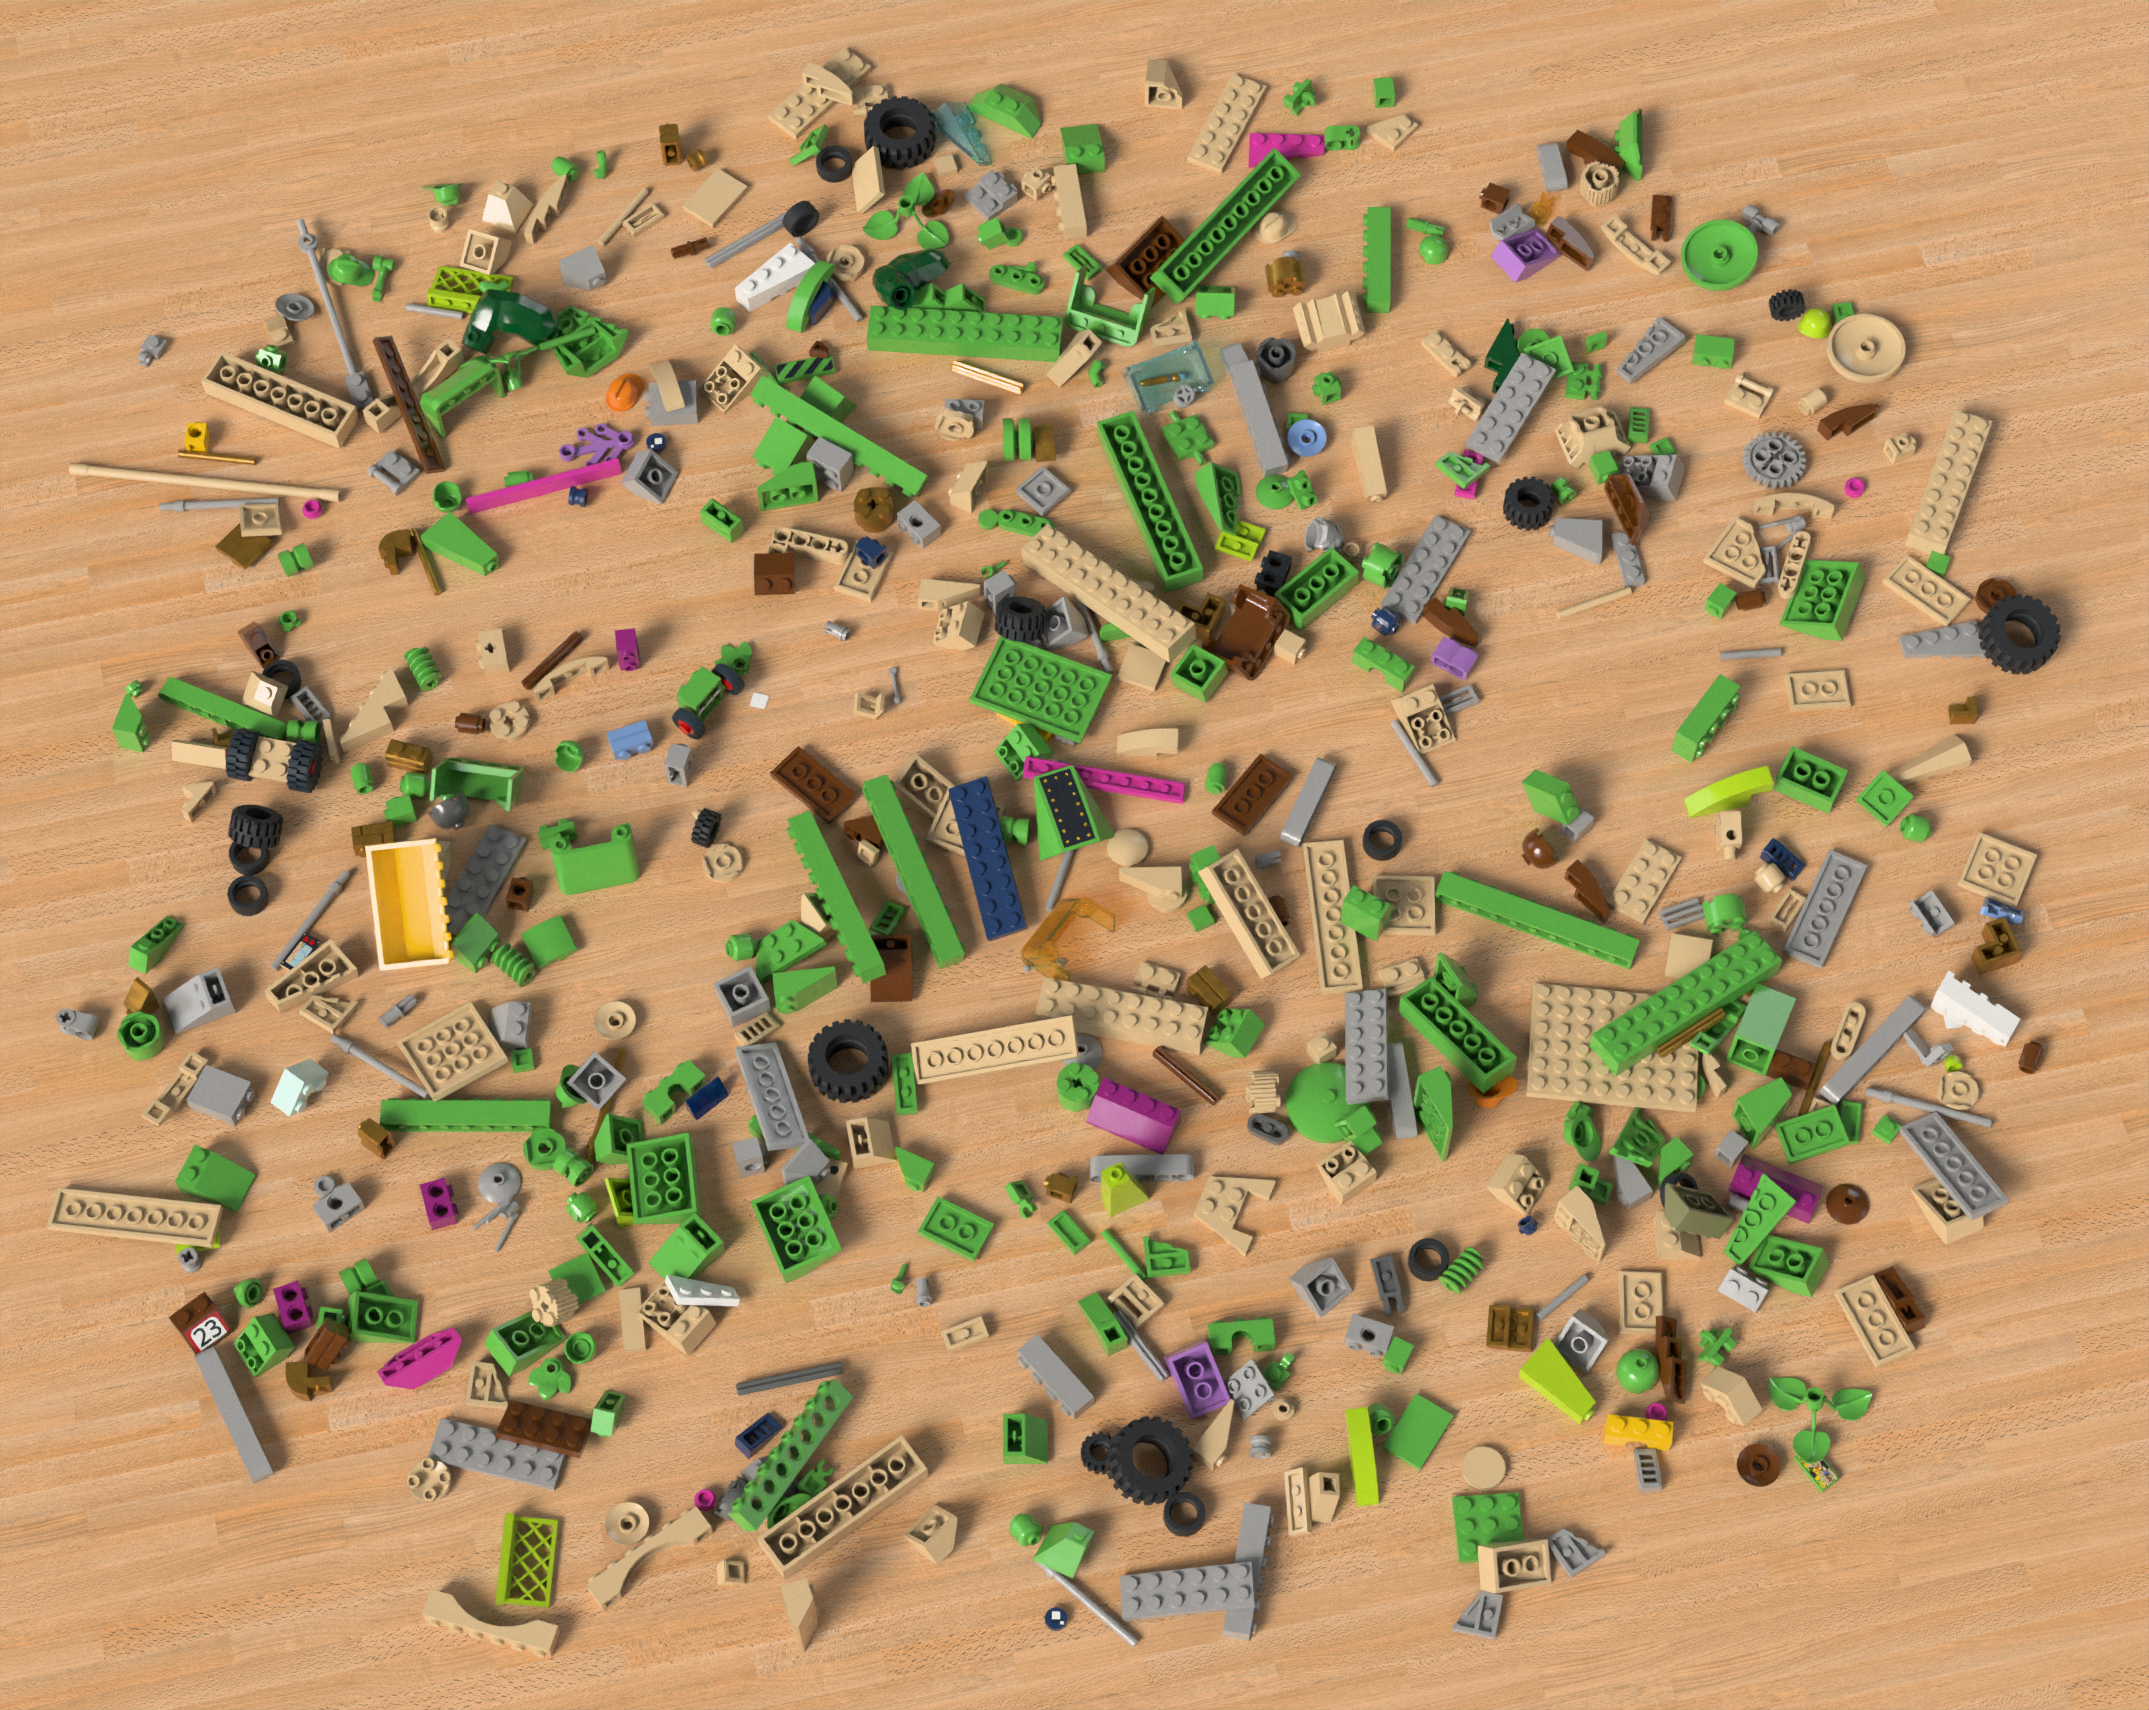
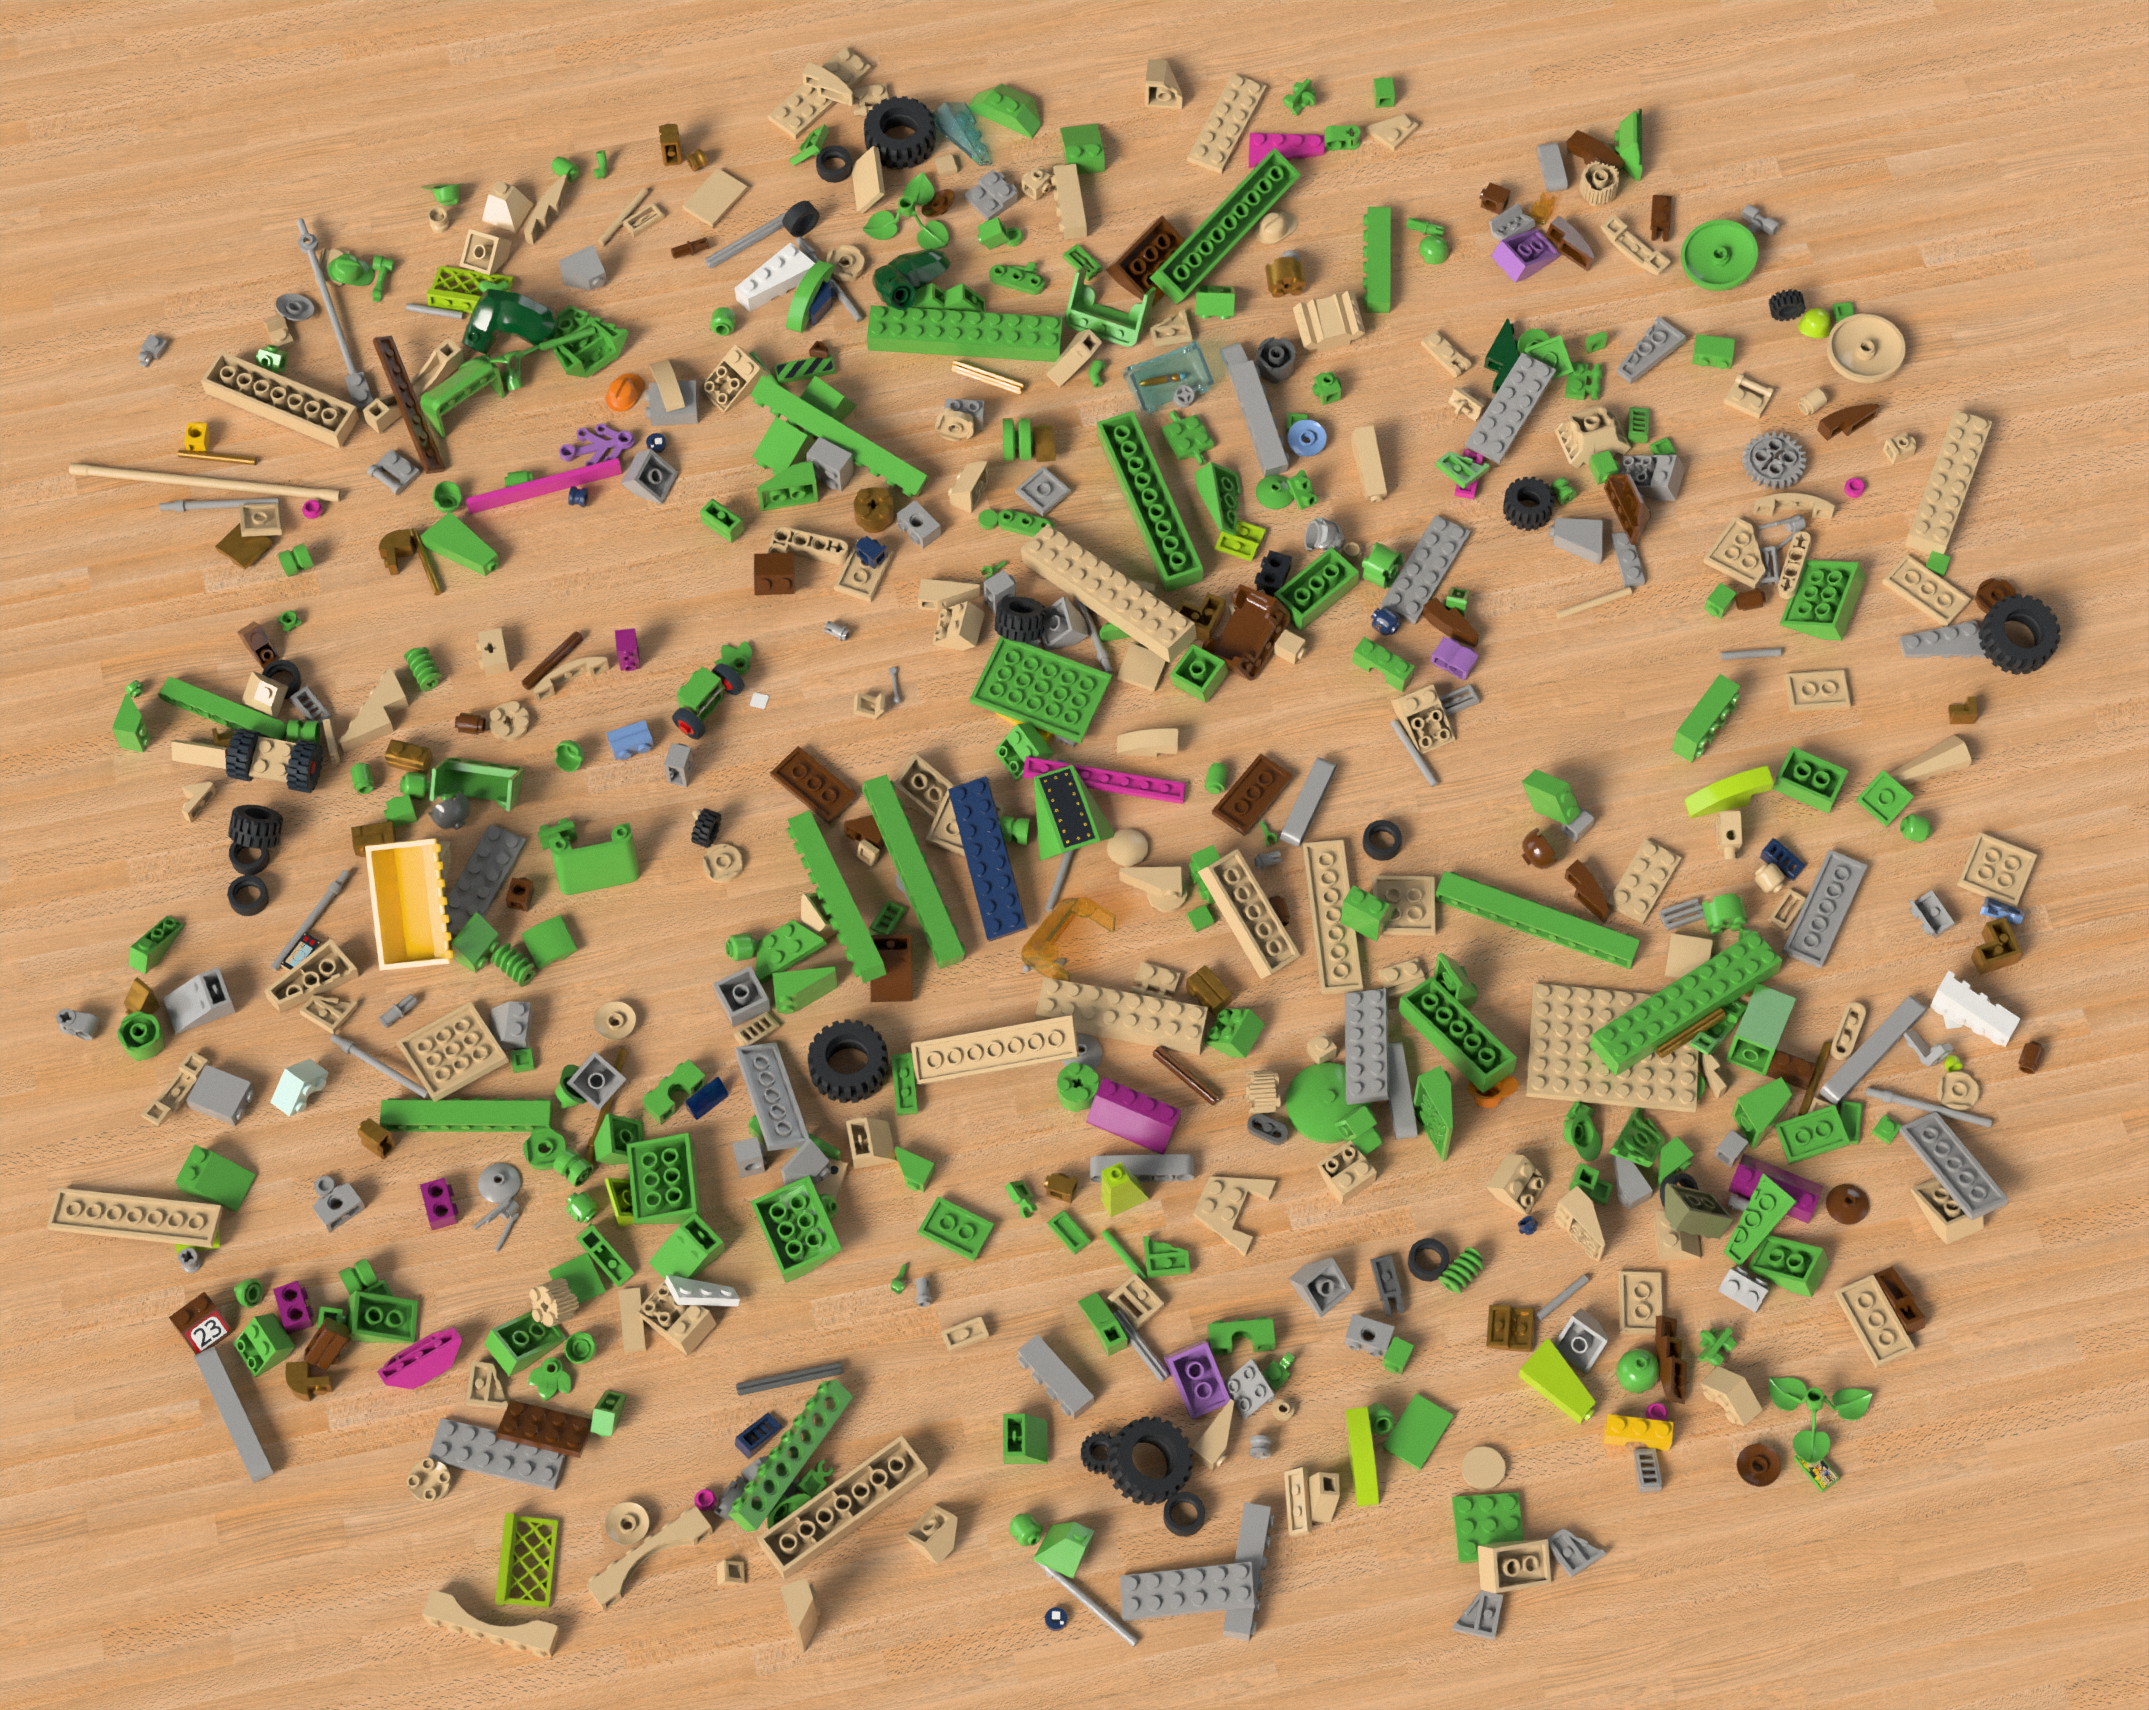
(1267, 834): none -> bright green hand

